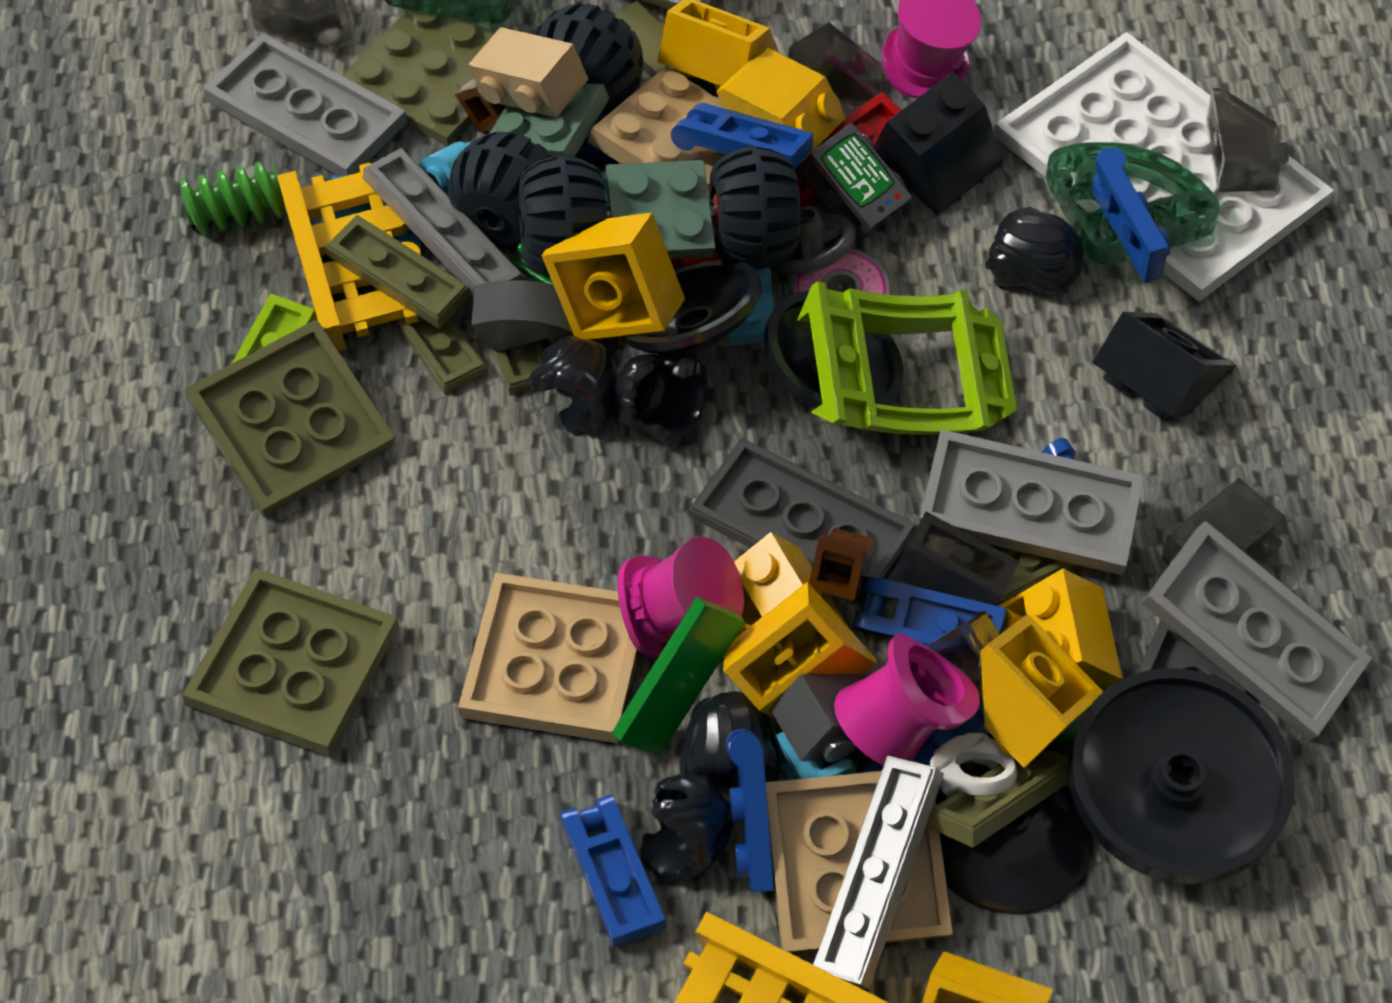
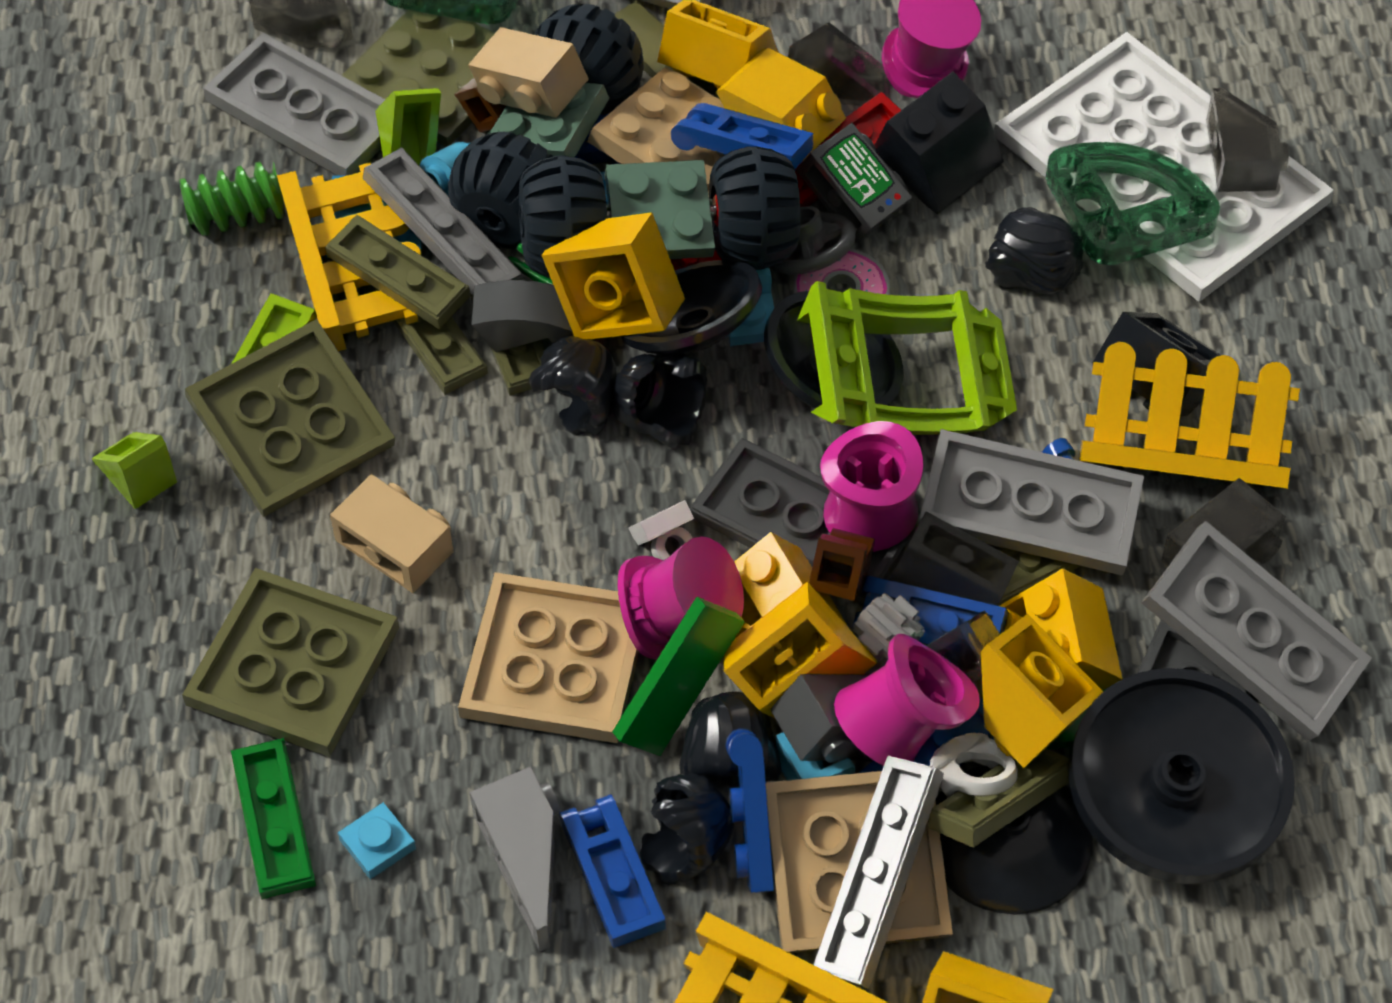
(138, 467): none -> lime slope
(273, 818): none -> green tile
(376, 840): none -> medium azure plate
(392, 532): none -> tan brick
(410, 122): none -> lime slope
(521, 834): none -> light grey slope
(661, 527): none -> white tile
(873, 482): none -> dark pink hat
(884, 620): none -> light grey gear
(1129, 215): blue plate -> none
(1215, 422): none -> yellow fence

